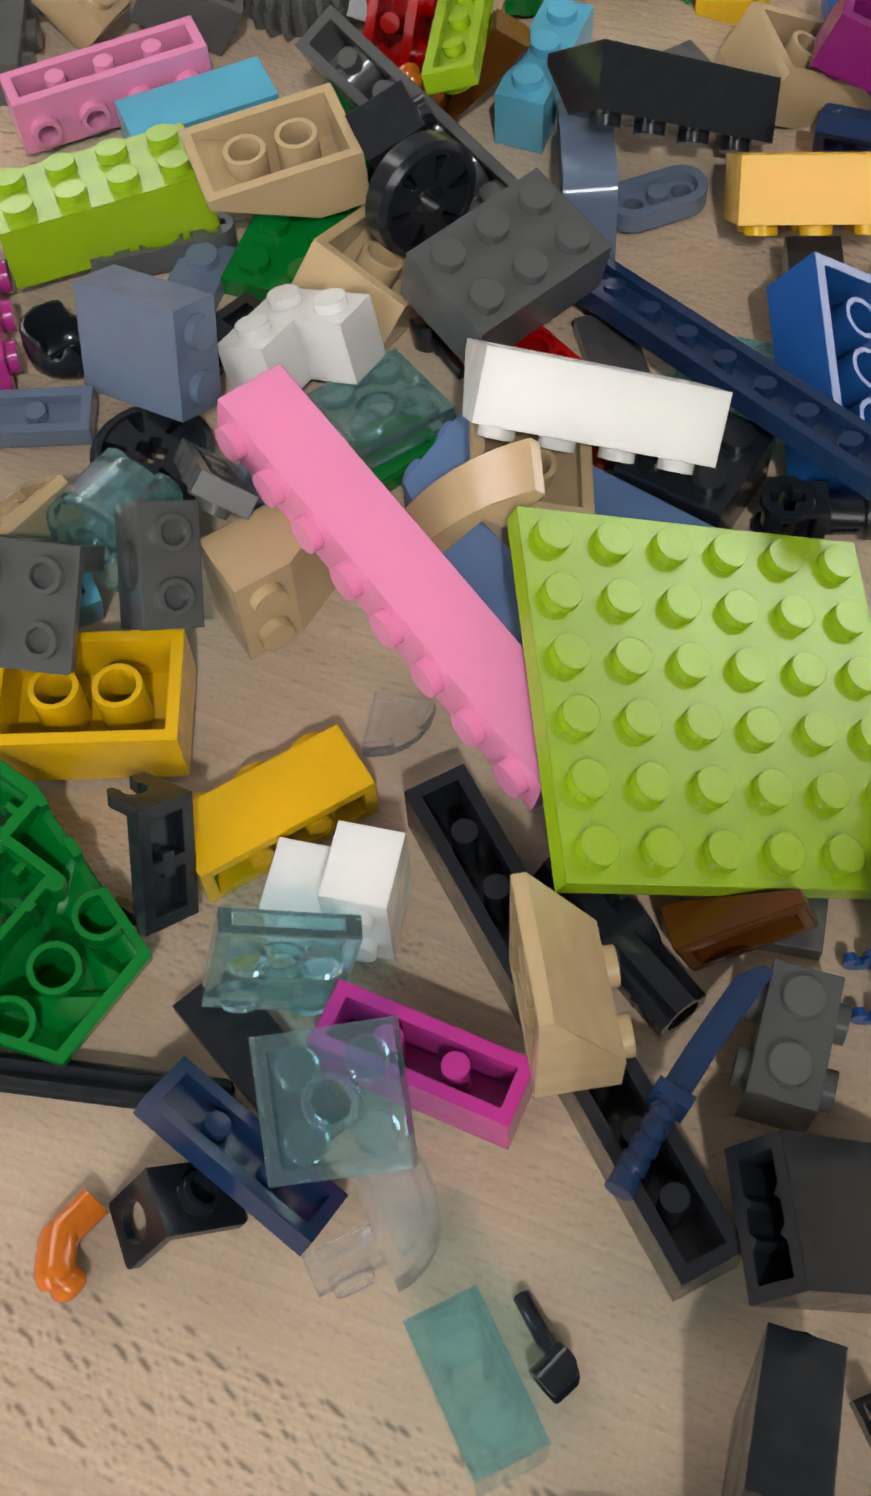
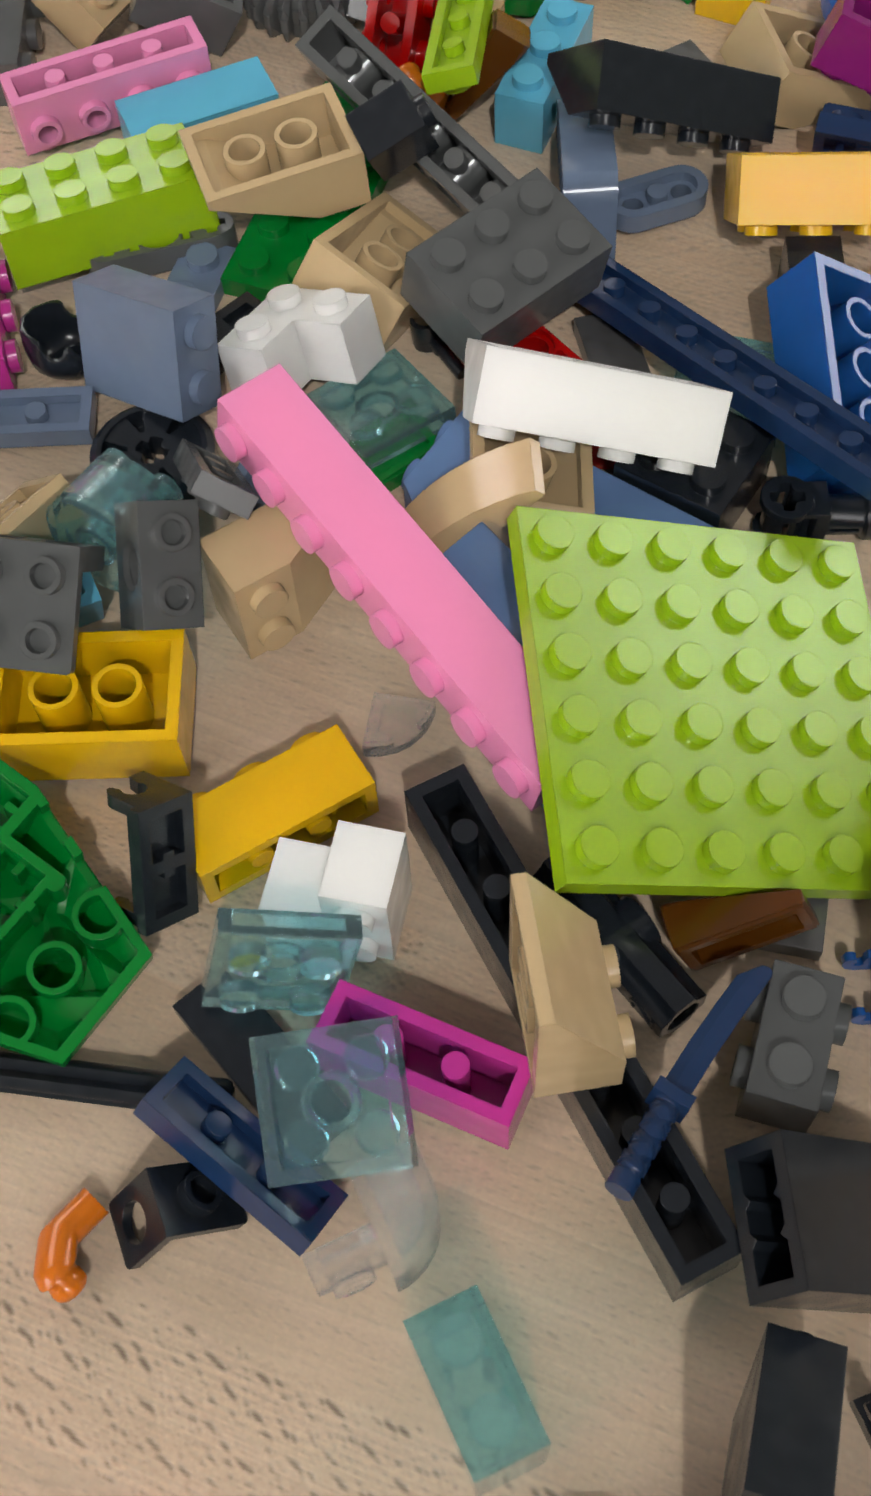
(419, 164): black wheel -> none
(558, 1369): black hand -> none

